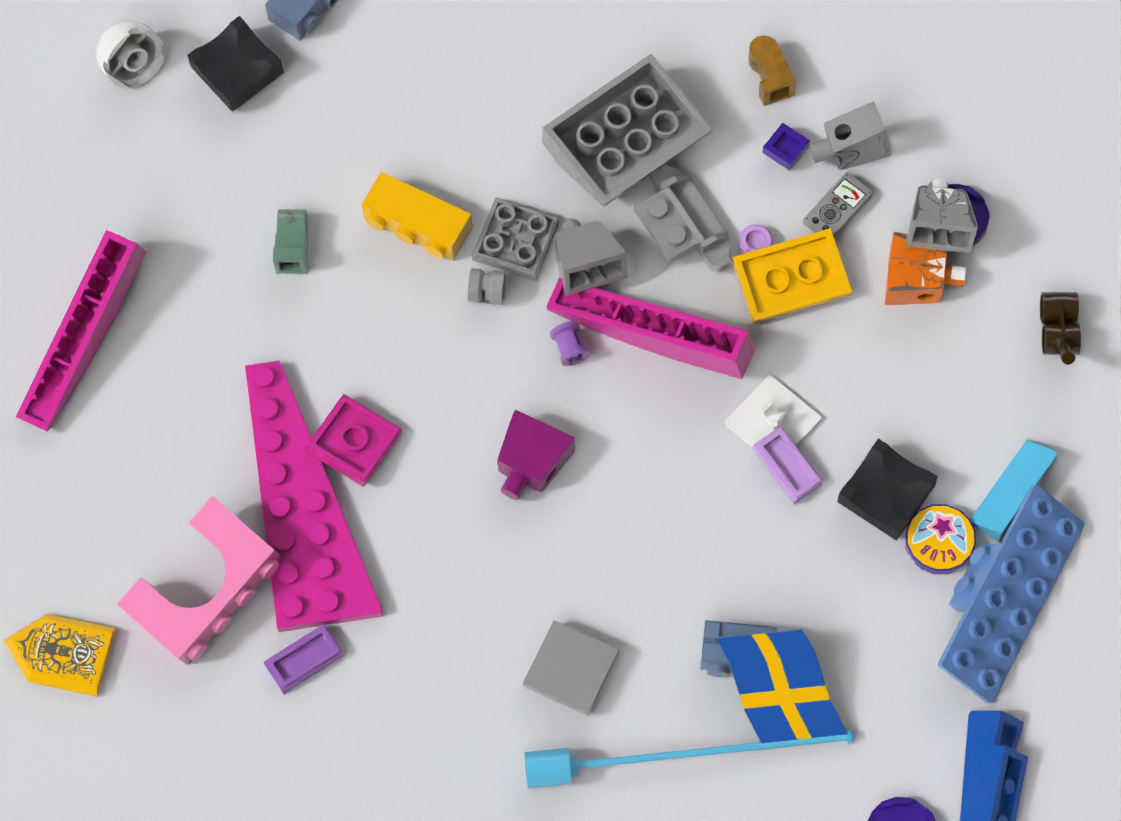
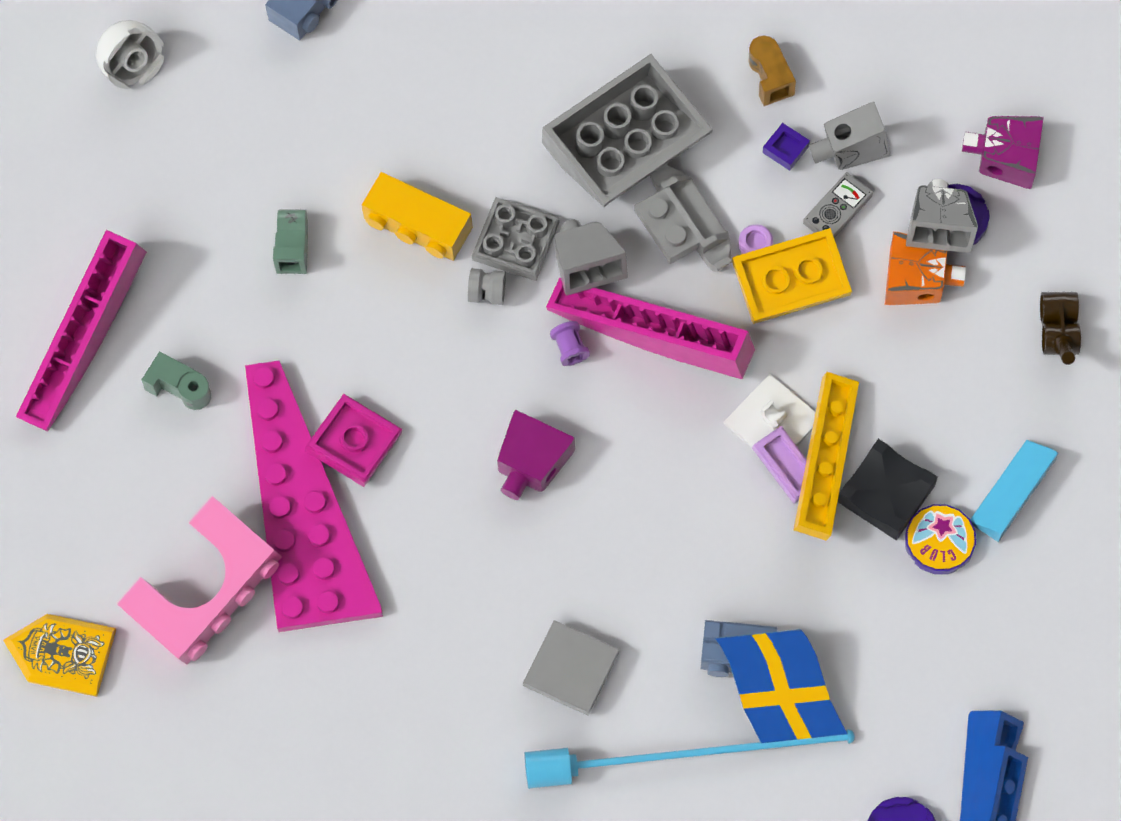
(178, 380): none -> sand green leg
(236, 64): black brick -> none
(303, 658): medium lavender tile -> none
(826, 456): none -> yellow plate
(1007, 591): medium blue bracket -> none
(1008, 148): none -> magenta torso

